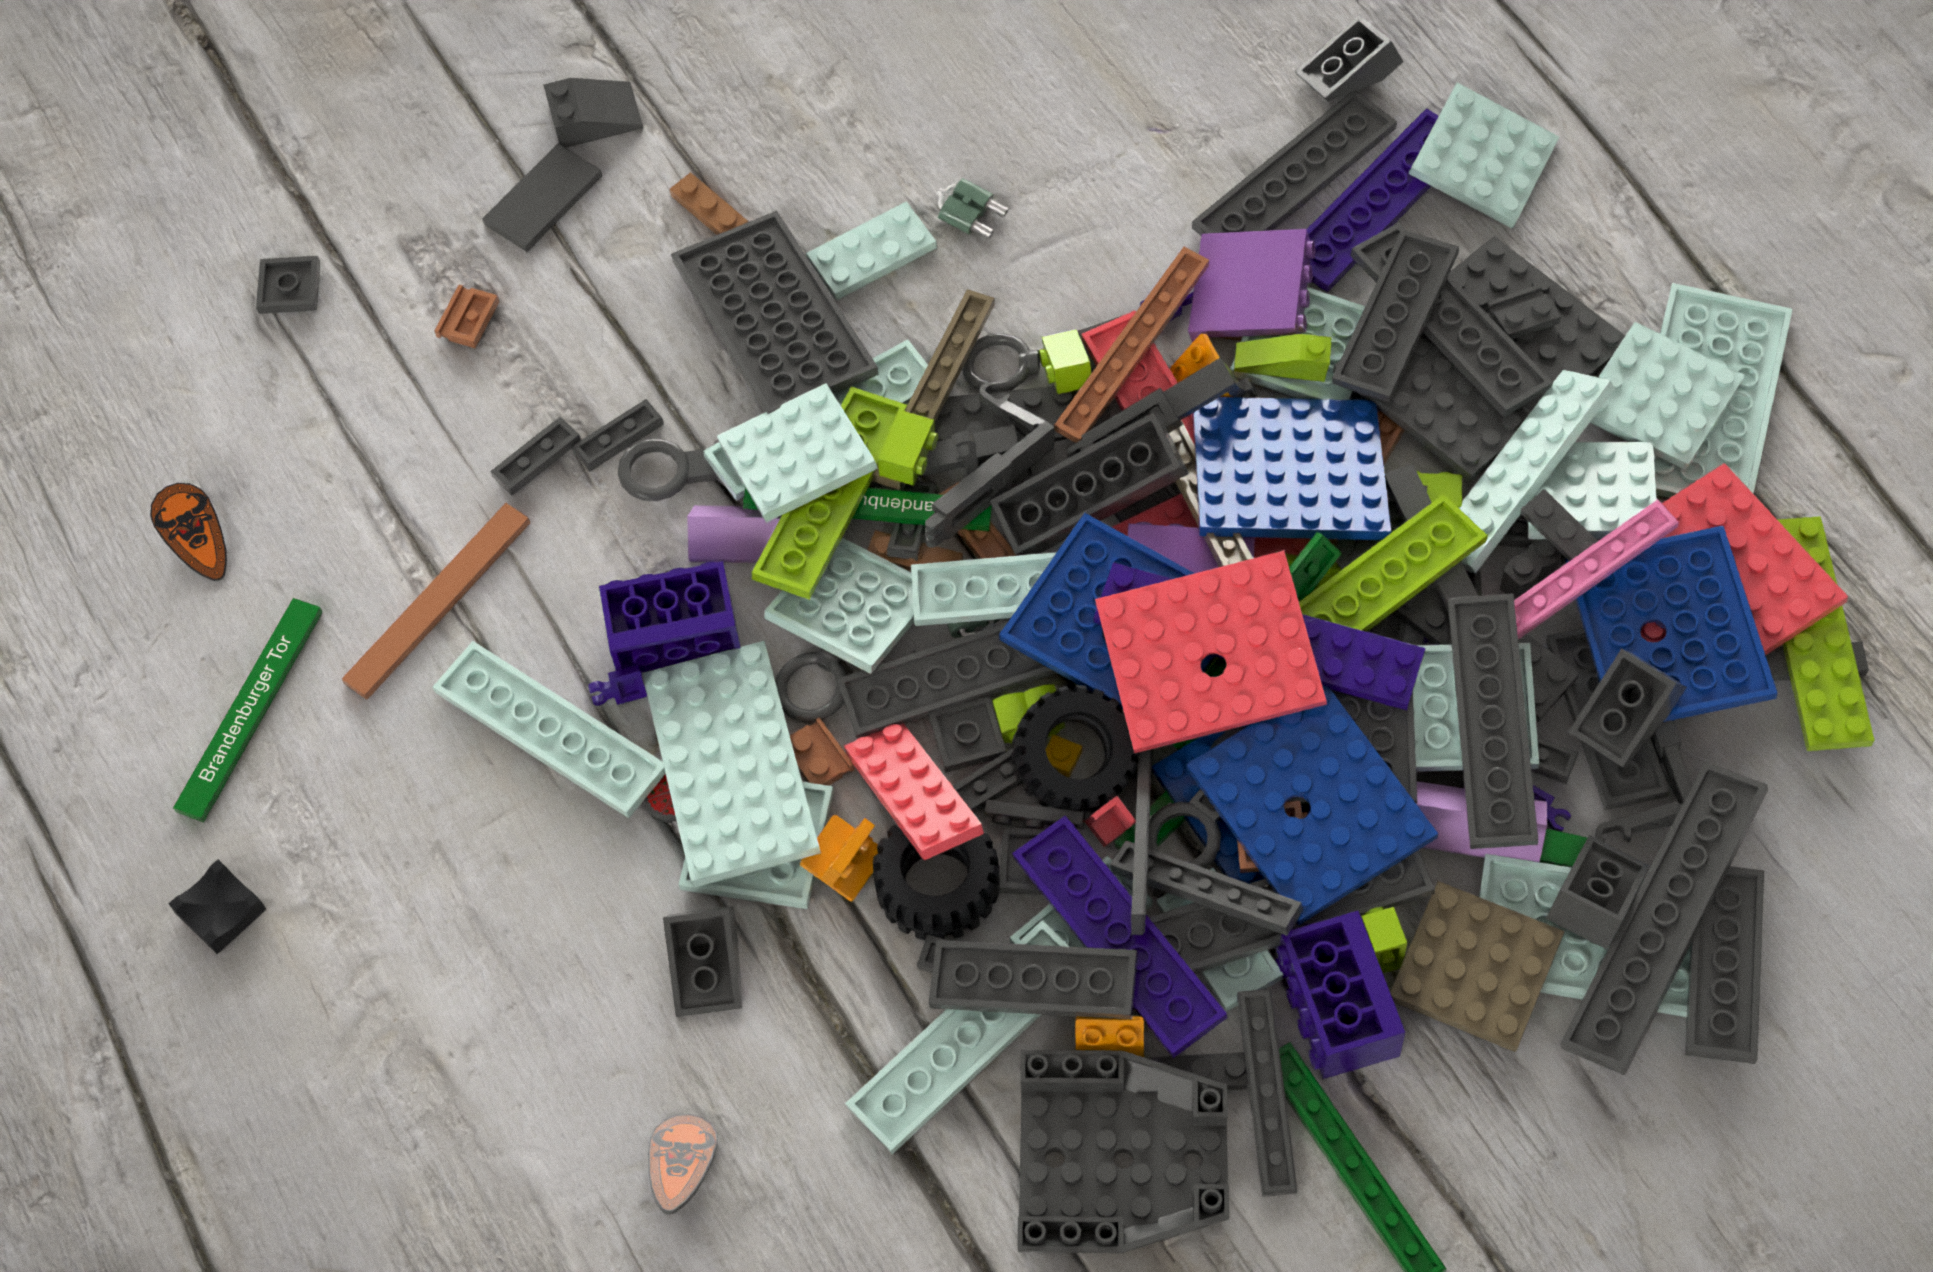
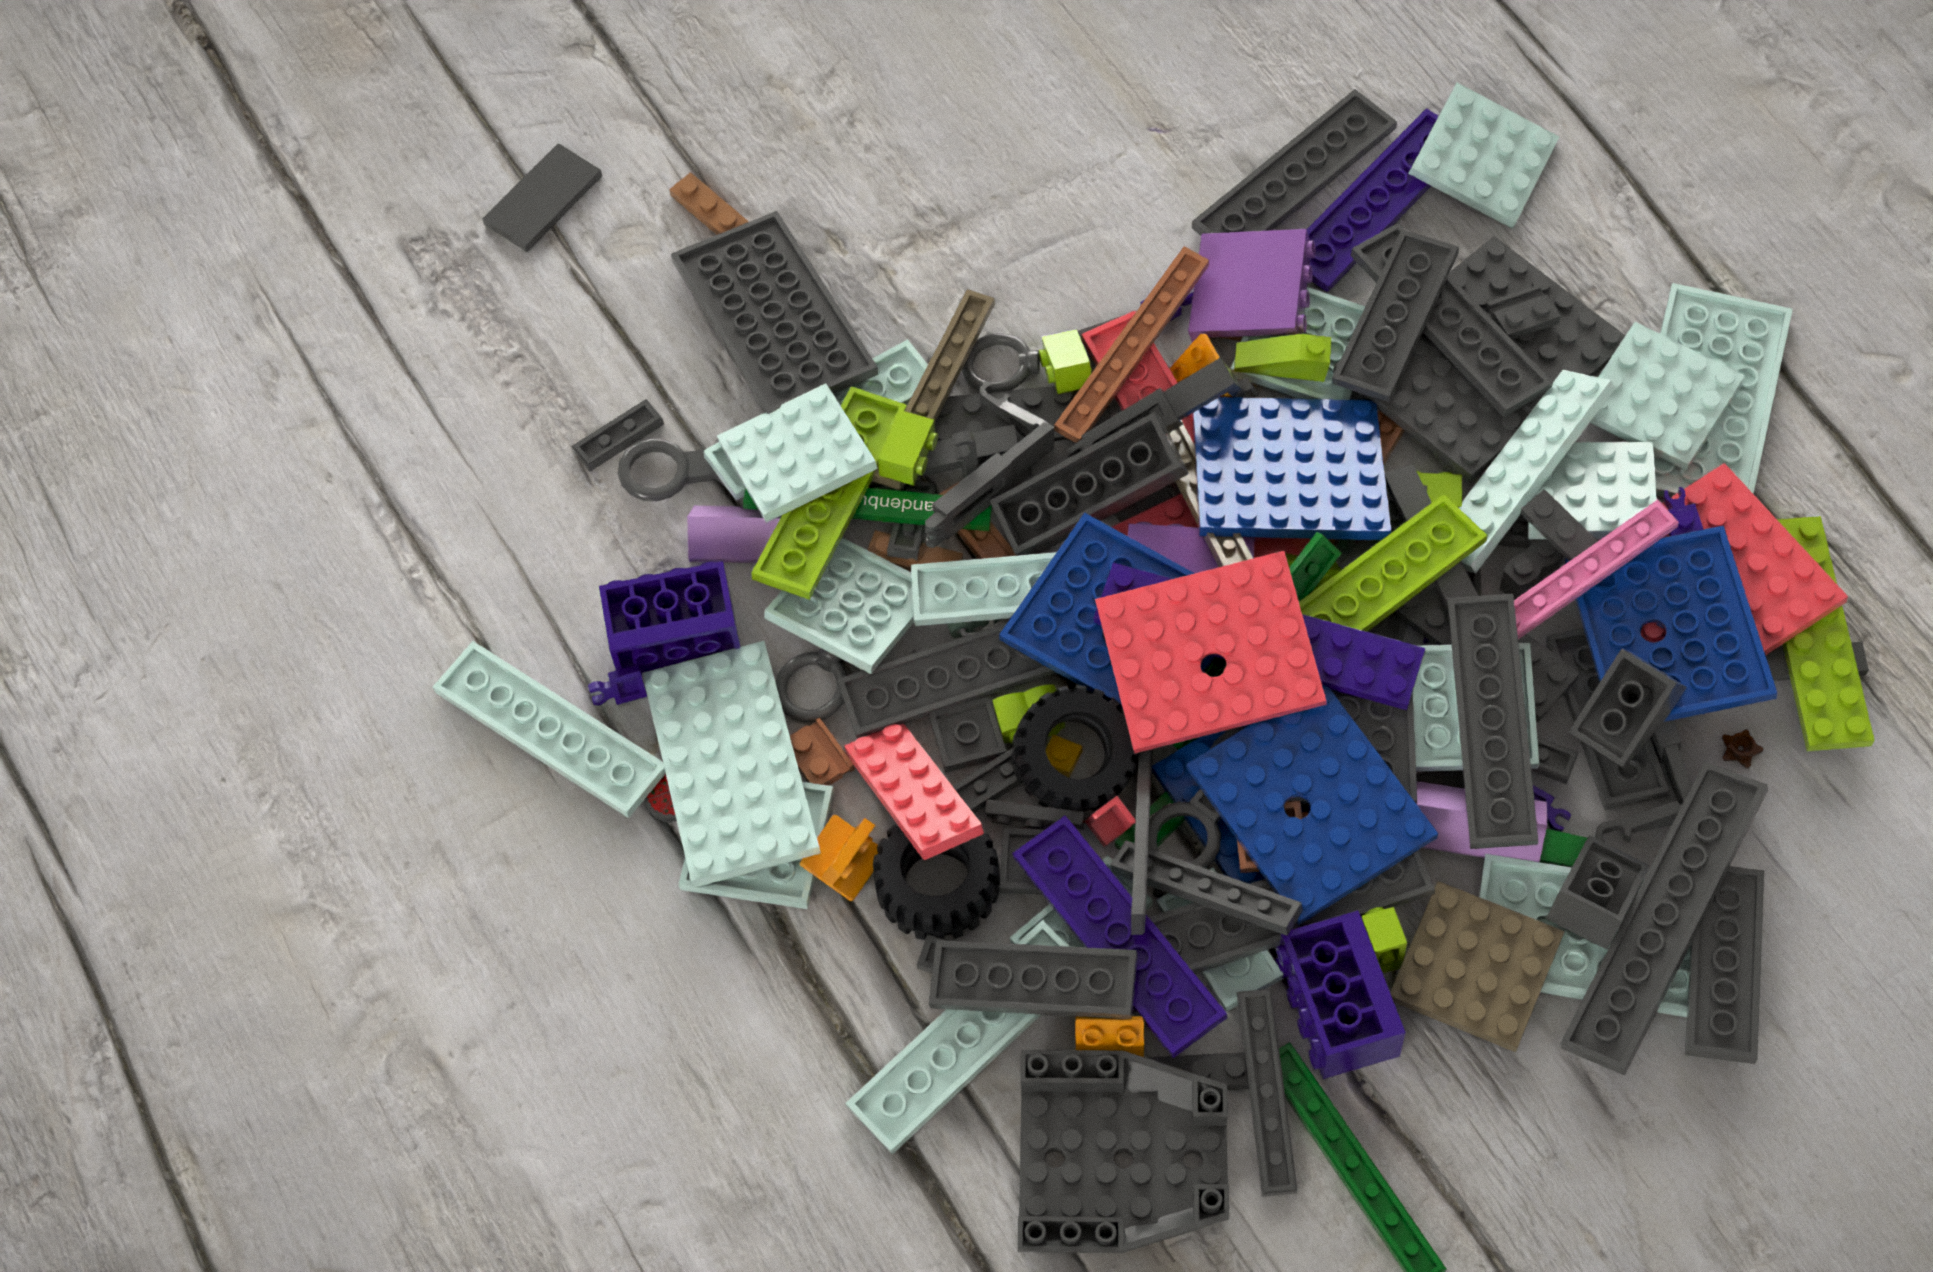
(191, 528): shield -> none
(218, 907): black brick -> none
(247, 710): green tile -> none
(288, 284): dark grey plate -> none
(435, 601): nougat tile -> none
(467, 316): nougat plate -> none
(535, 456): dark grey plate -> none
(591, 109): dark grey slope -> none
(680, 1159): shield -> none
(703, 961): dark grey slope -> none
(871, 250): light aqua plate -> none
(967, 205): sand green piece -> none
(1350, 61): dark grey slope -> none
(1685, 514): none -> dark purple plate
(1744, 740): none -> reddish brown plate

